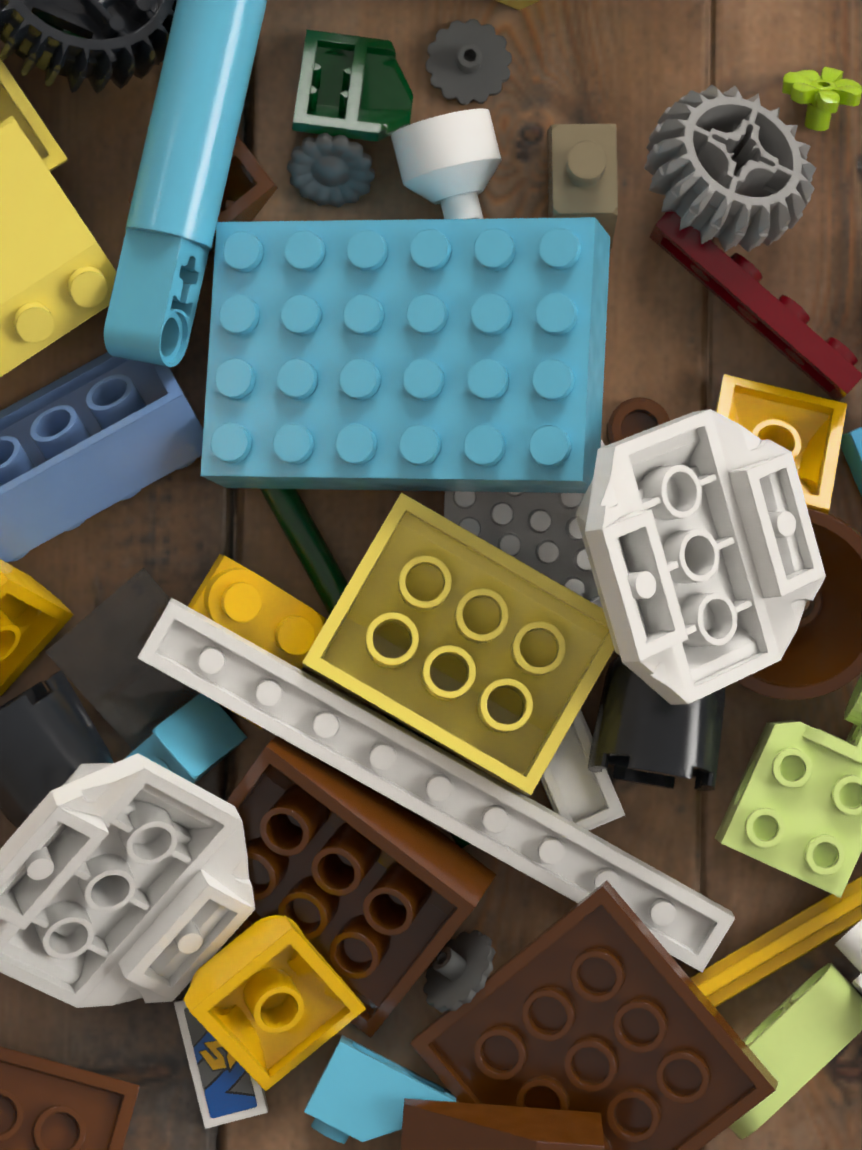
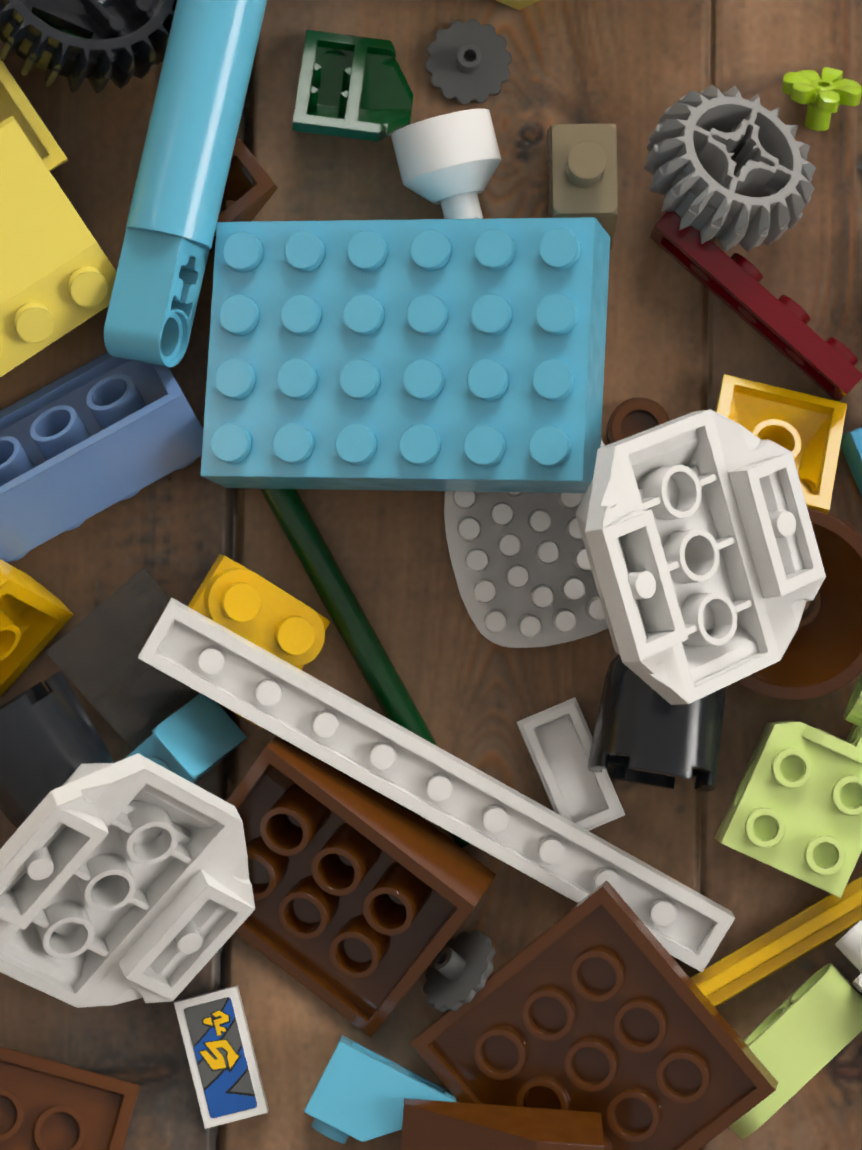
(271, 999): yellow slope -> none
(330, 170): dark grey piece -> none
(463, 645): light yellow slope -> none

